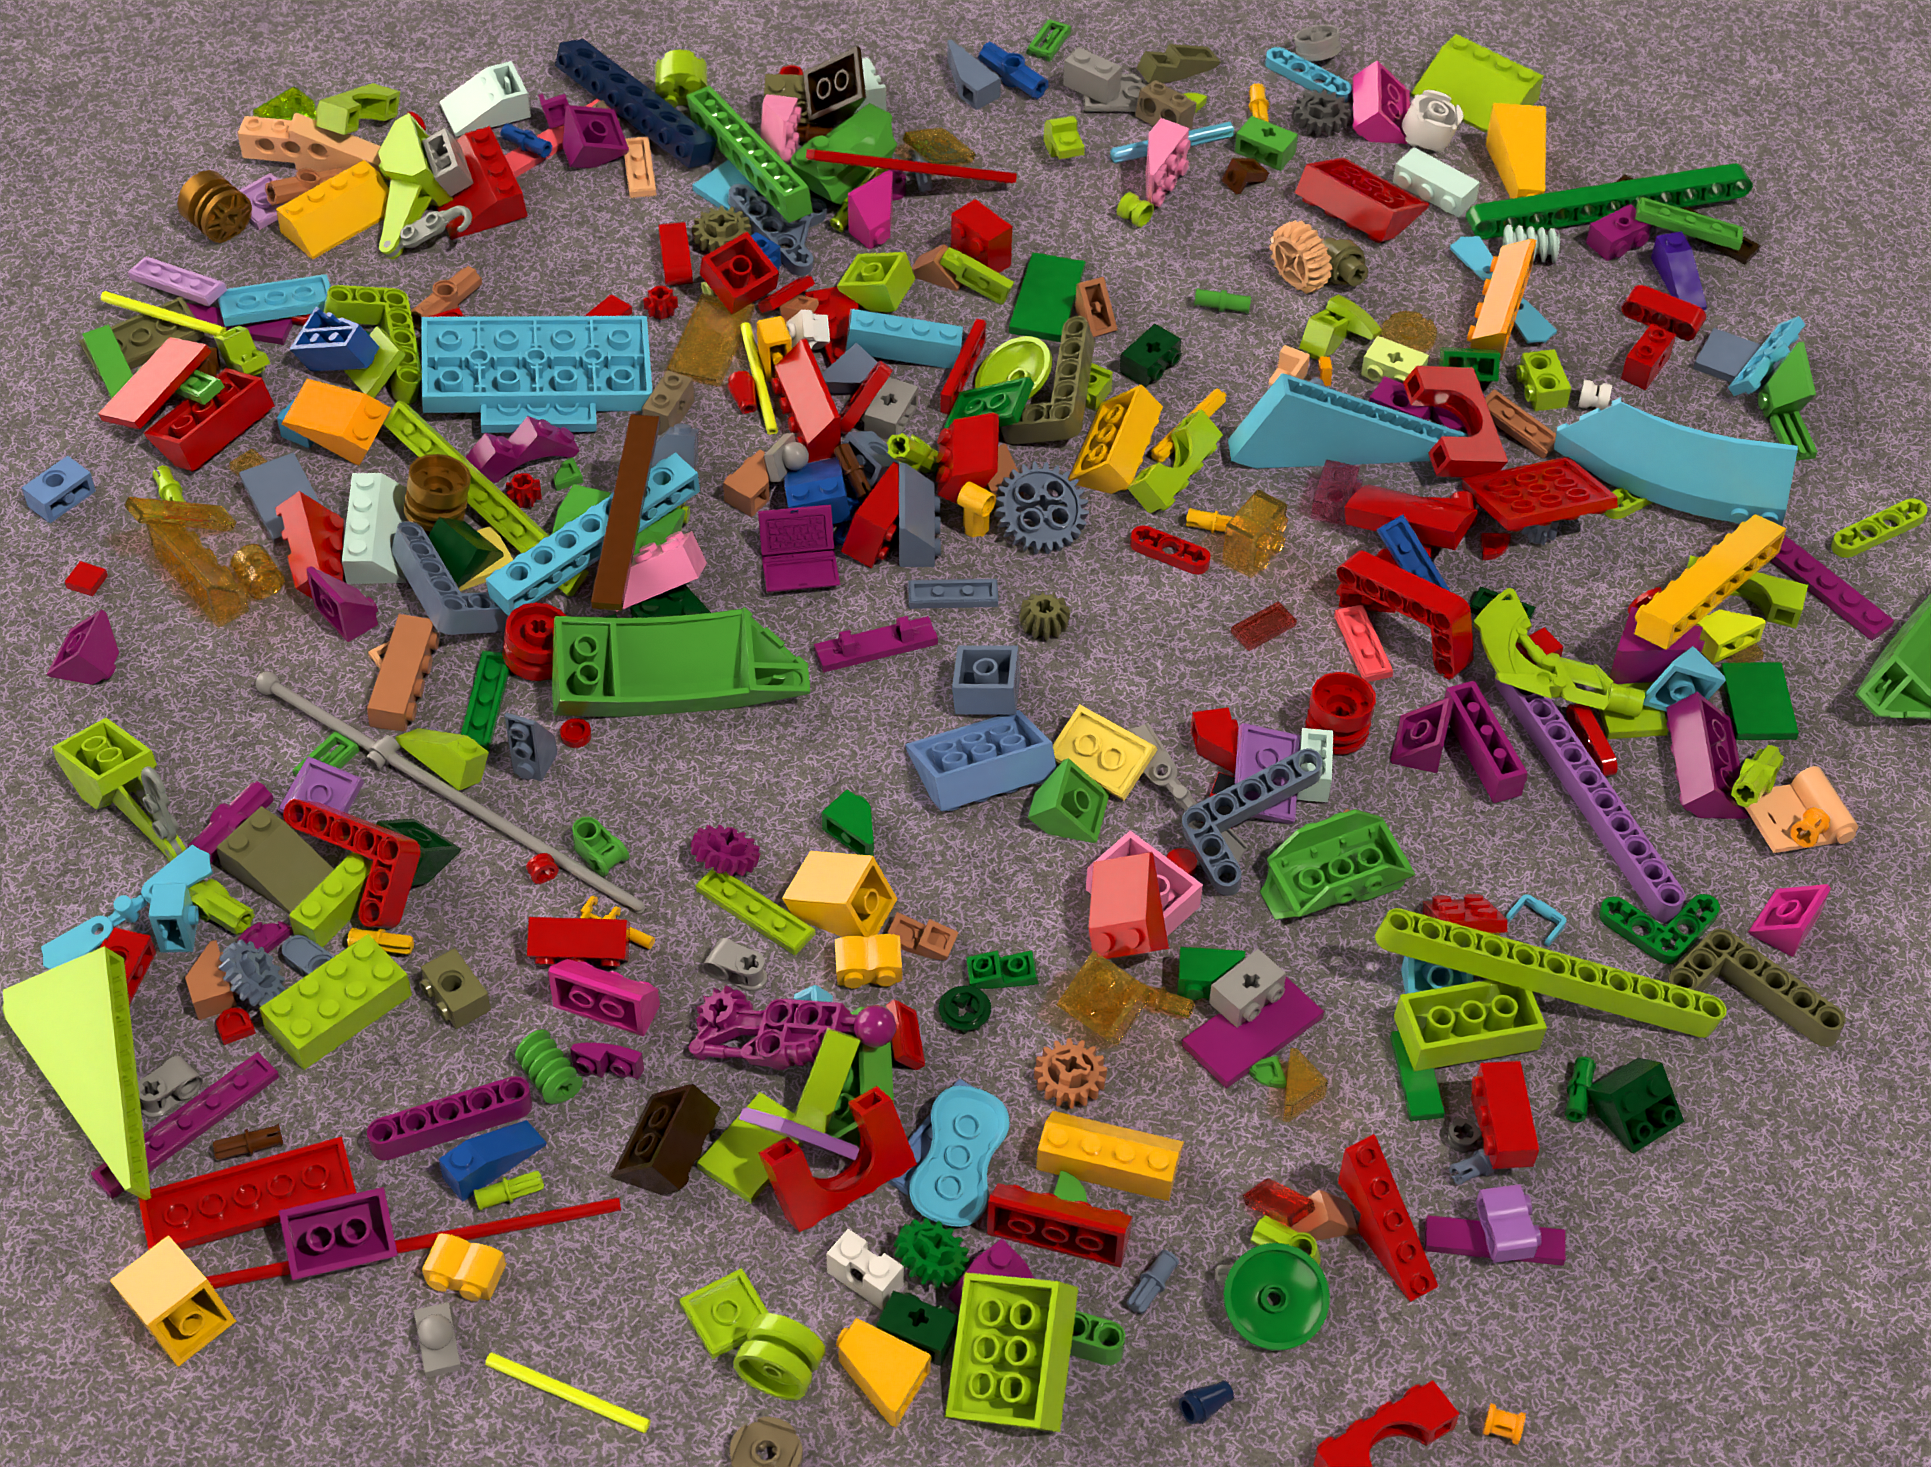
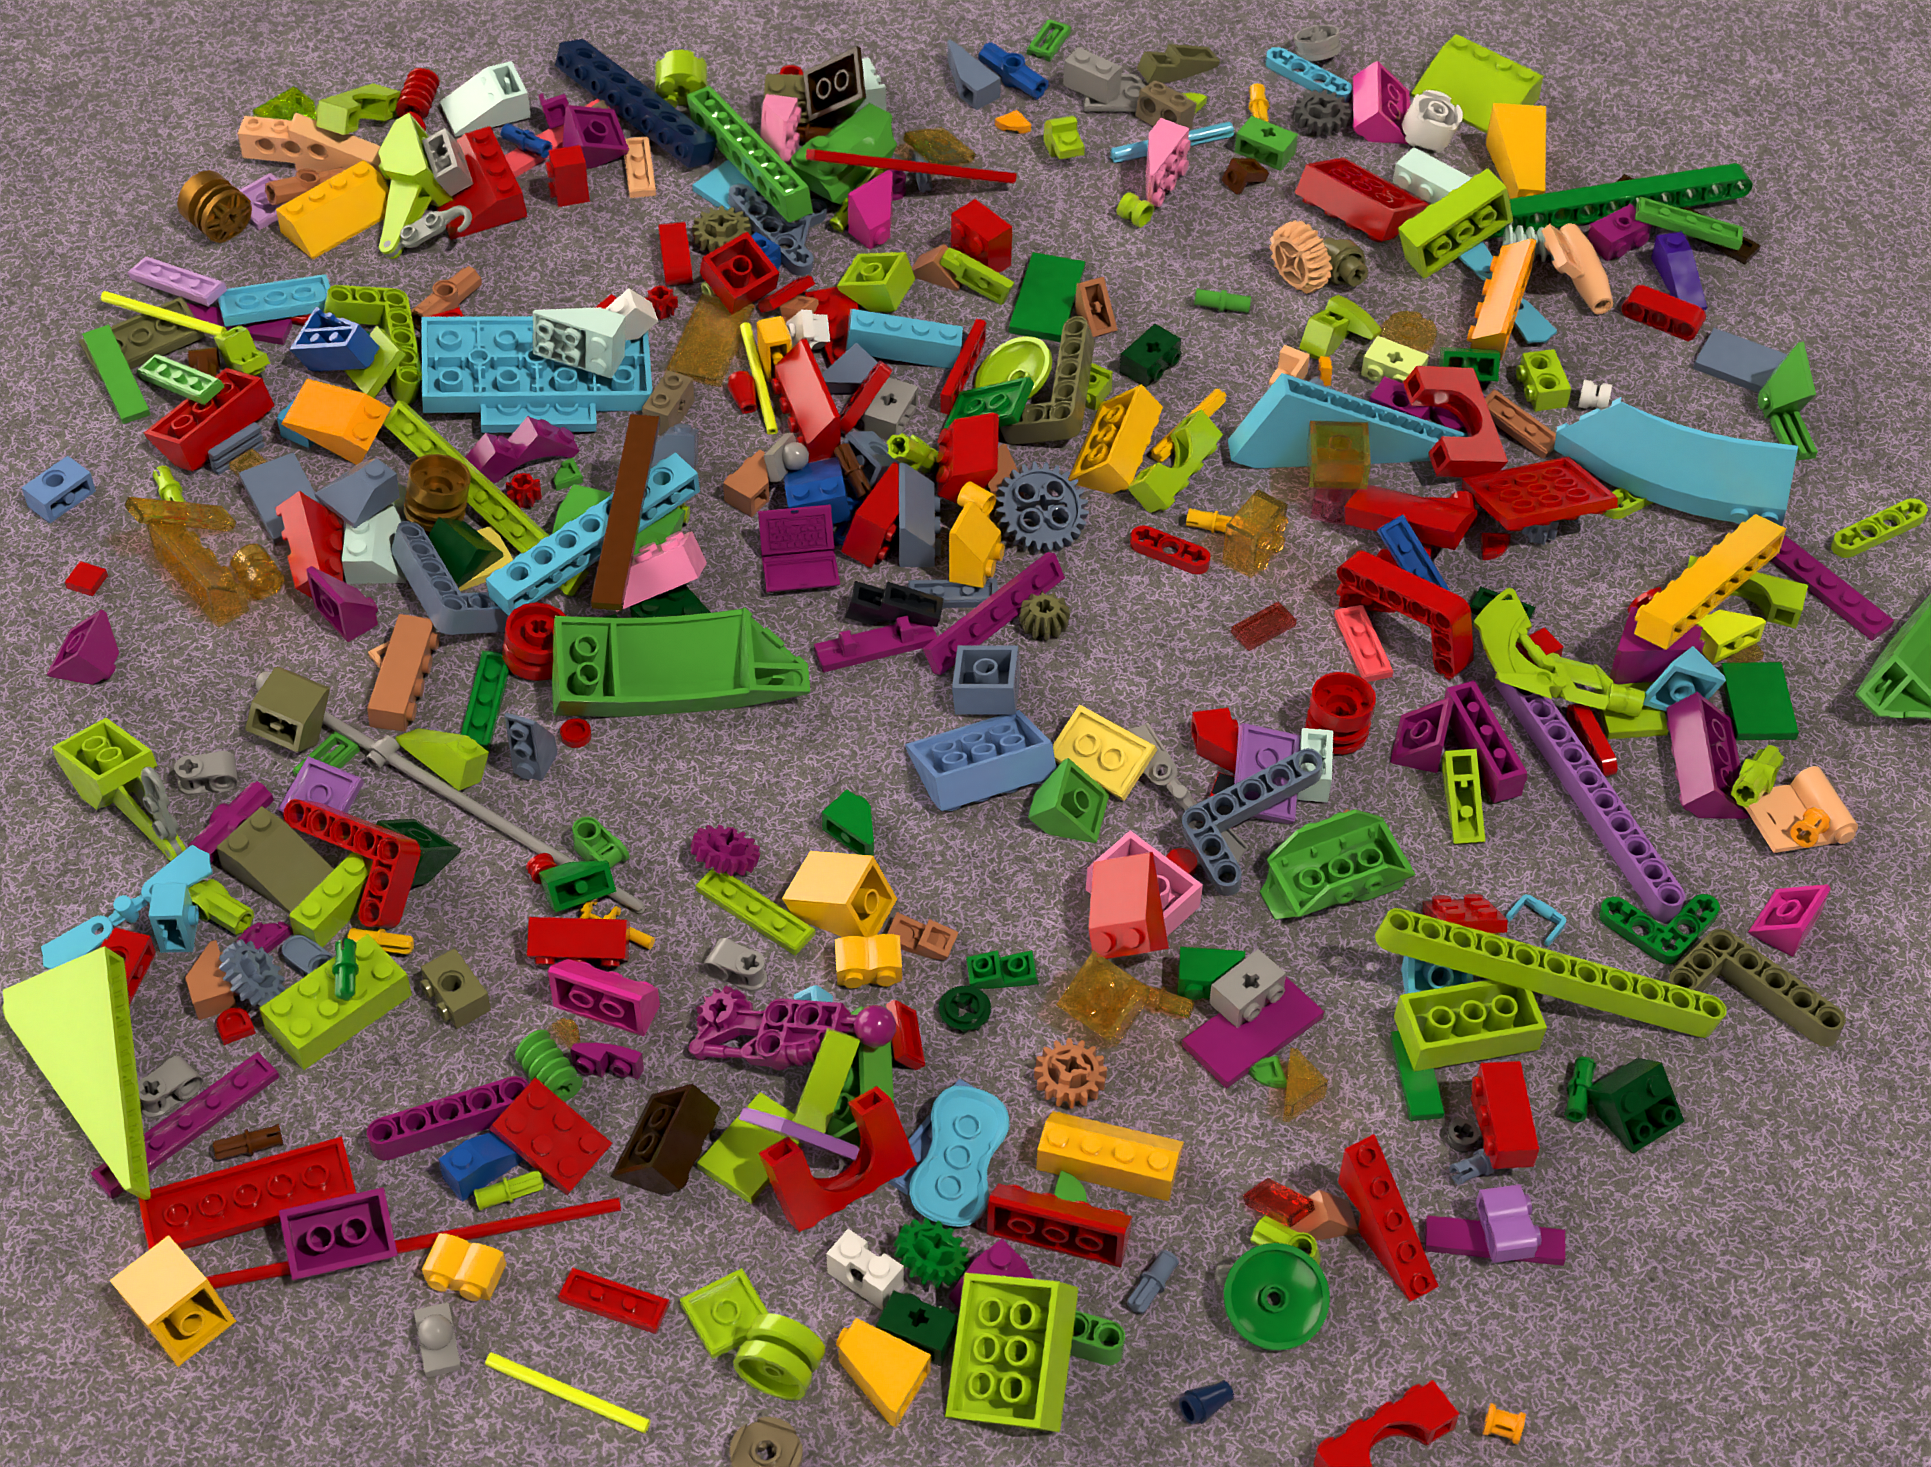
(154, 383): tile -> none
(209, 773): none -> light grey piece
(234, 447): none -> sand blue tile
(288, 710): none -> olive slope
(345, 969): none -> green axle
(361, 492): none -> sand blue slope
(418, 92): none -> red piece
(550, 1136): none -> red plate
(567, 1031): none -> clear yellow tile
(568, 176): none -> red brick
(576, 883): none -> green slope
(581, 338): none -> light aqua slope
(614, 1300): none -> red tile
(638, 312): none -> white slope
(873, 604): none -> black slope
(974, 547): none -> yellow slope
(993, 612): none -> magenta plate
(1013, 121): none -> light orange tile
(1338, 454): none -> clear yellow brick
(1455, 223): none -> lime brick
(1463, 795): none -> lime slope
(1580, 261): none -> light nougat plate
(1648, 356): red brick -> none
(1768, 354): medium azure hinge -> none

